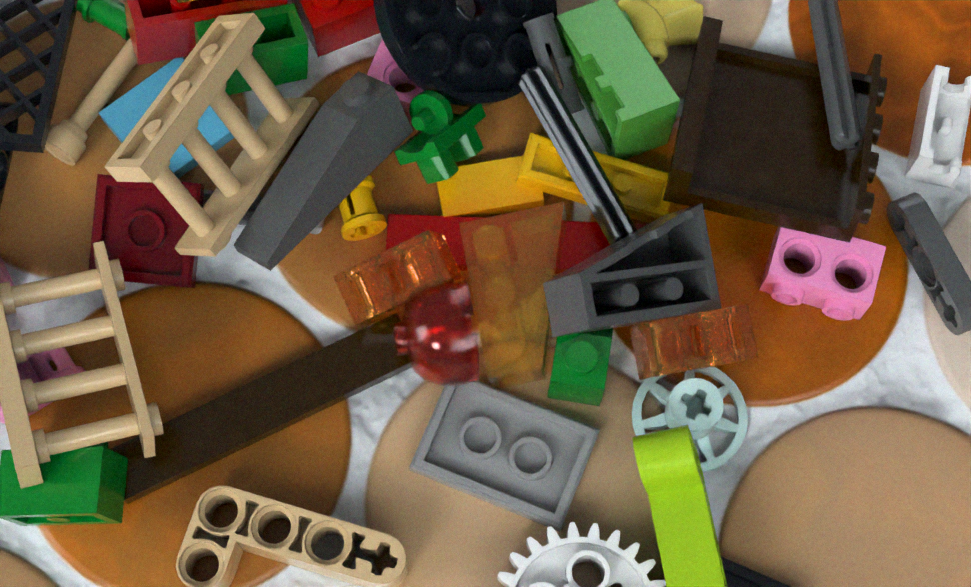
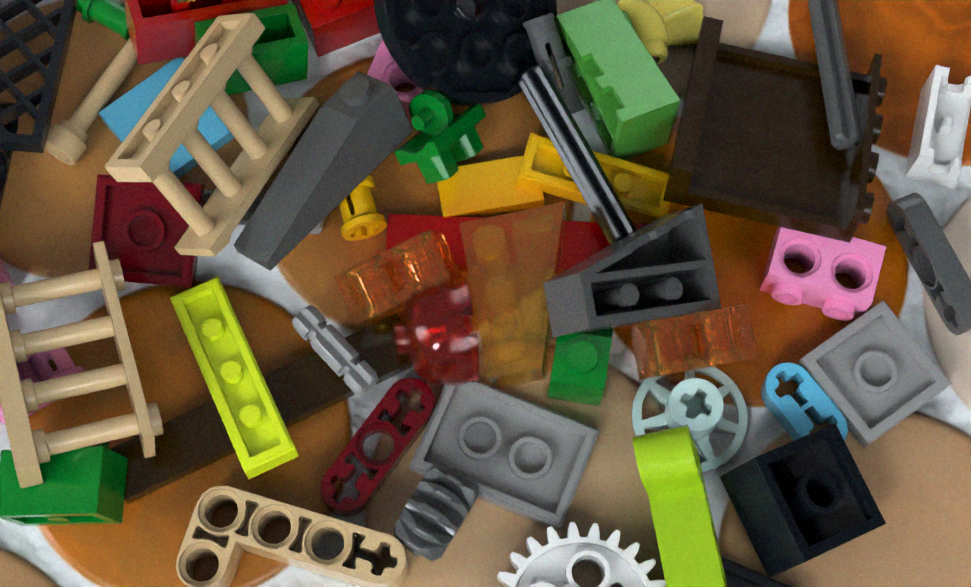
(234, 378): none -> neon yellow tile
(335, 350): none -> light grey axle
(344, 471): none -> dark red beam
(436, 511): none -> dark grey gear
(802, 500): none -> black slope
(808, 394): none -> medium azure beam
(875, 373): none -> light grey plate

